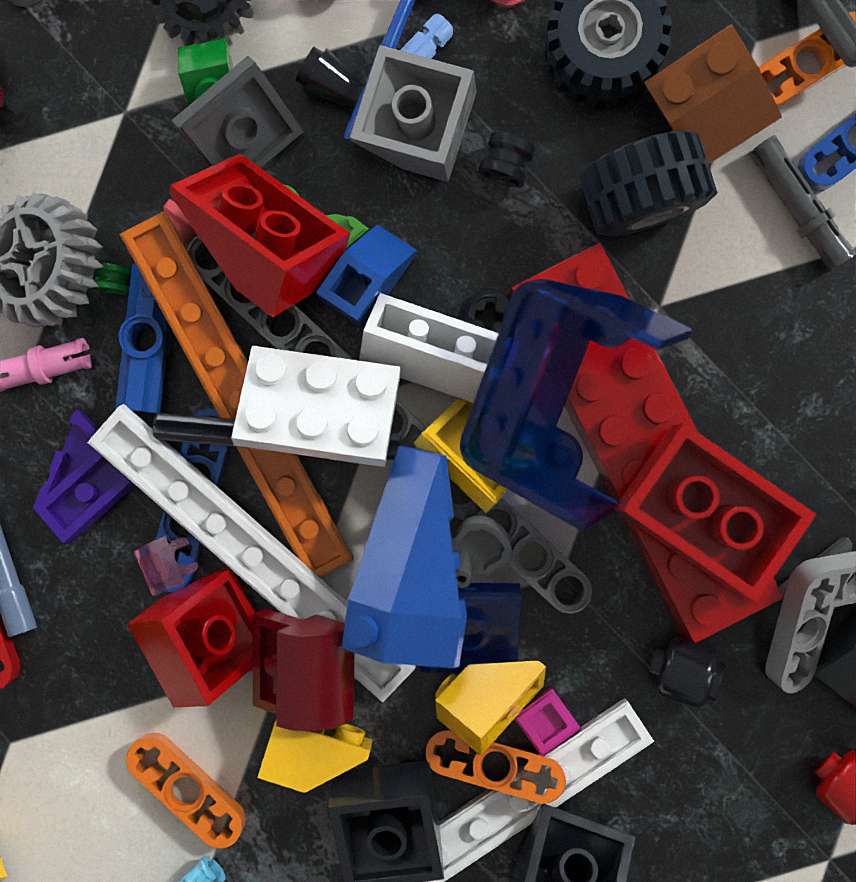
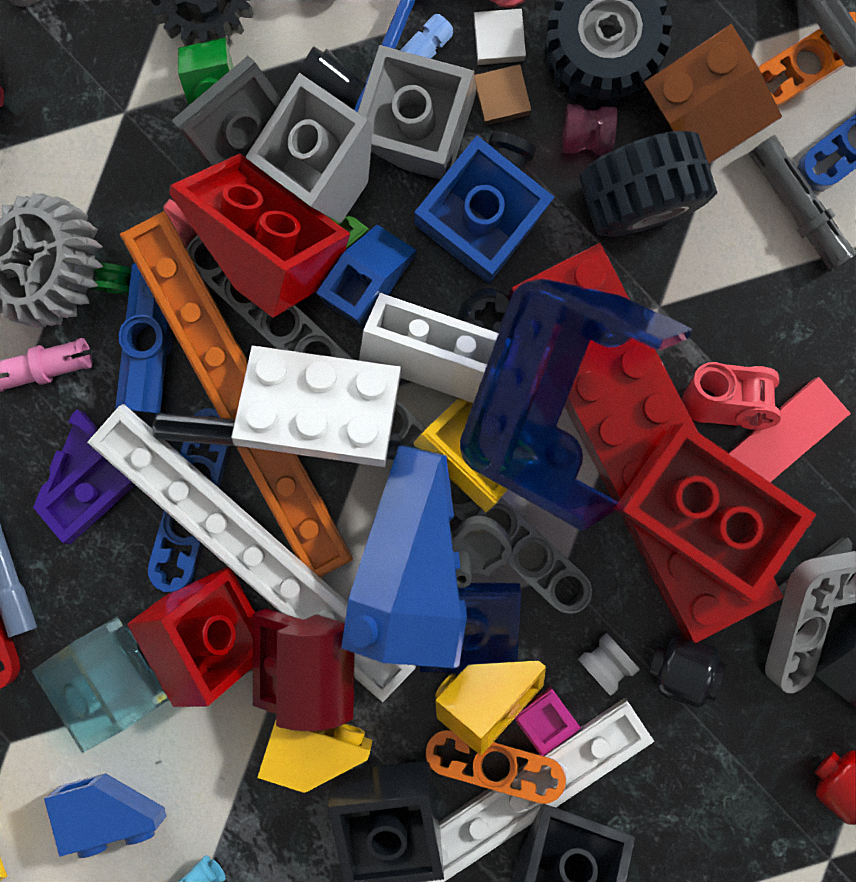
(99, 812): none -> blue slope
(100, 684): none -> clear light blue slope
(159, 564): clear pink tile -> none
(222, 802): orange beam -> none
(316, 149): none -> light grey slope
(482, 209): none -> blue slope
(499, 36): none -> white tile
(502, 95): none -> medium nougat tile
(589, 129): none -> clear pink wheel
(608, 664): none -> light grey wheel
(742, 396): none -> coral piece
(802, 424): none -> coral tile

